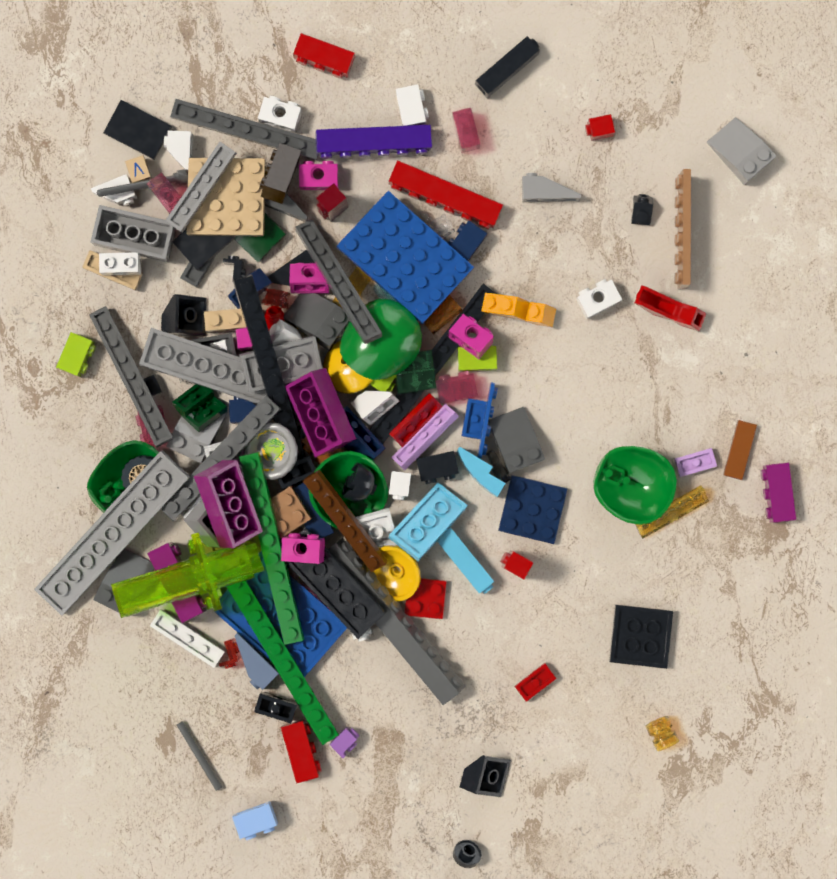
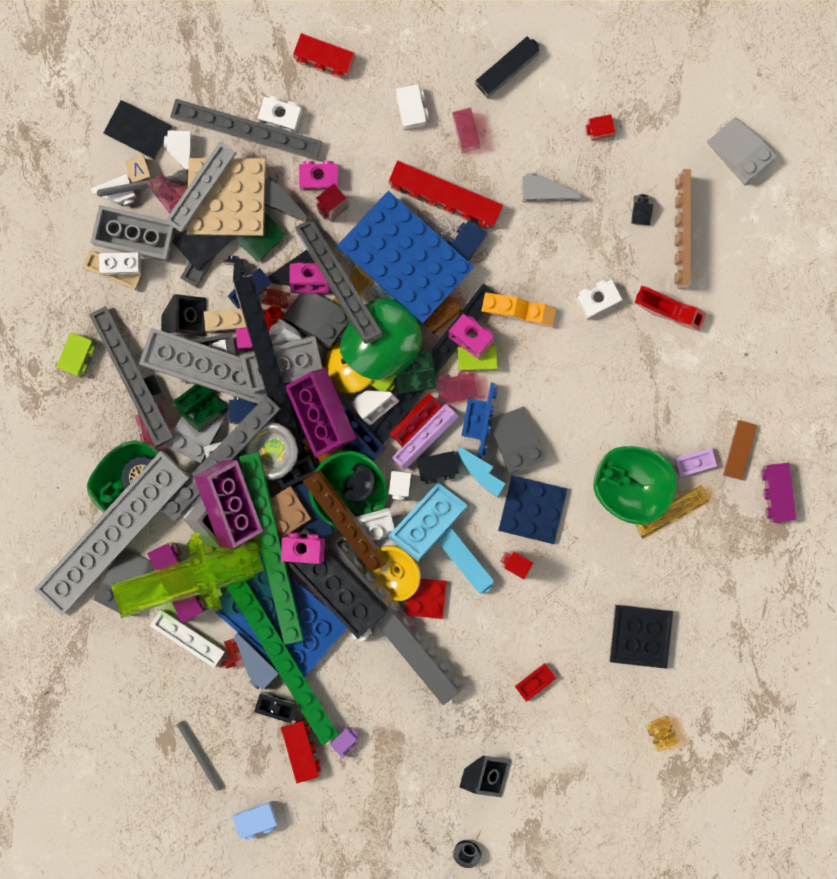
(279, 173): brick -> none
(373, 140): dark purple brick -> none
(499, 469): clear smoke plate -> none

